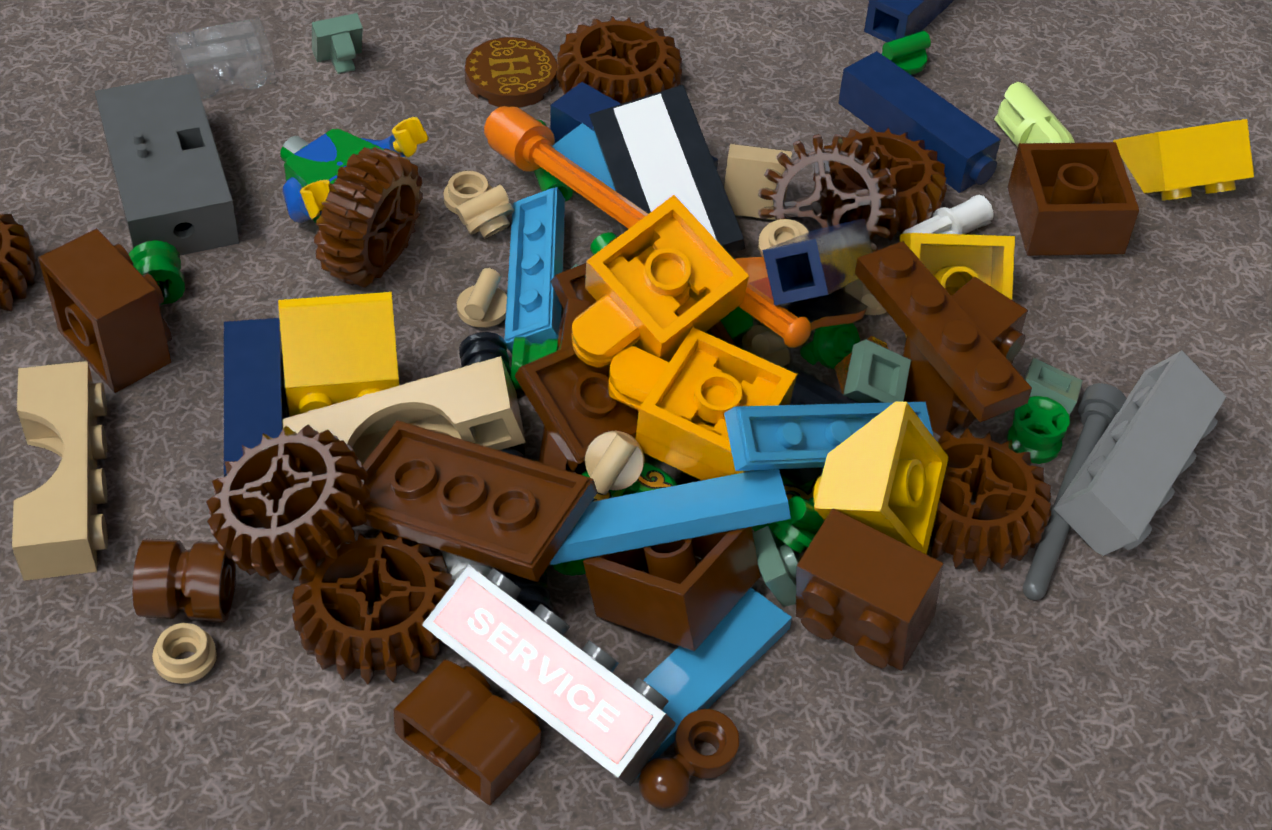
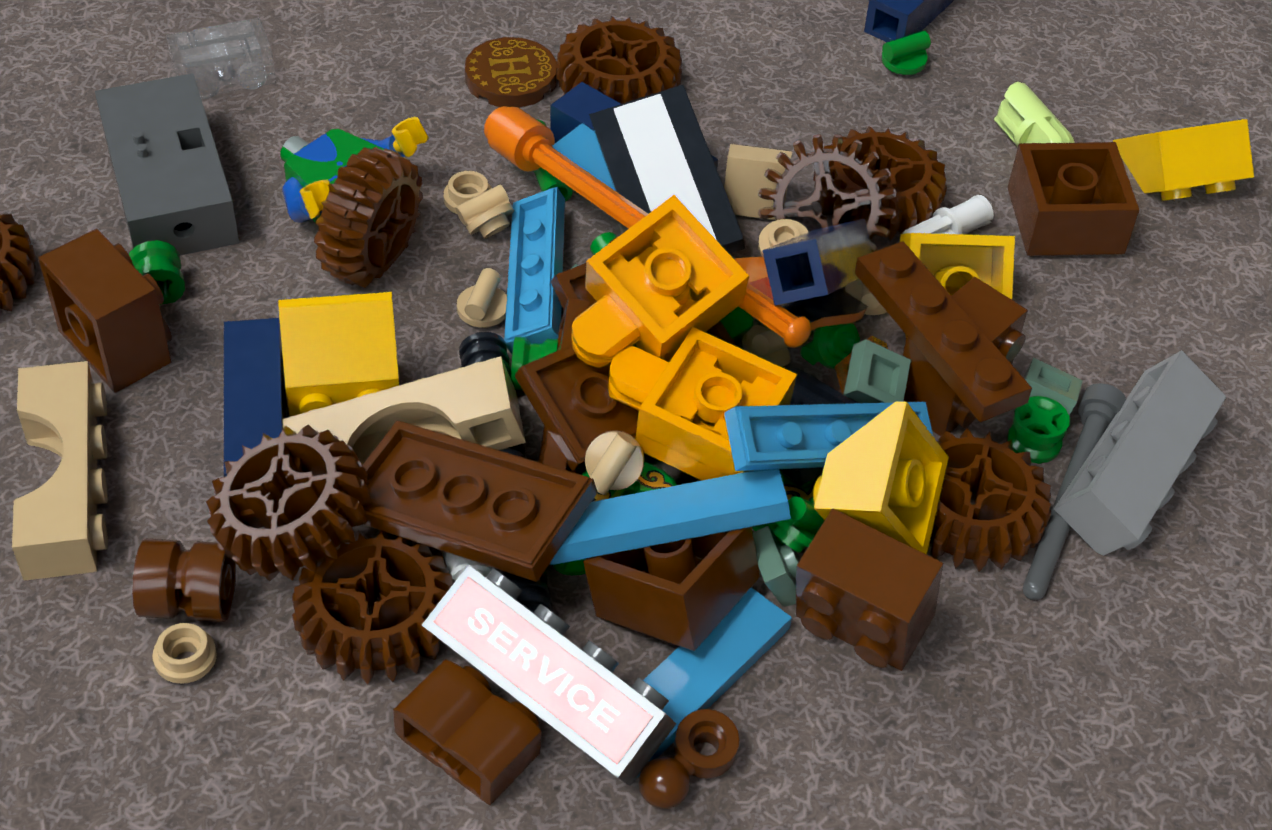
(338, 40): sand green tile -> none
(892, 98): dark blue brick -> none

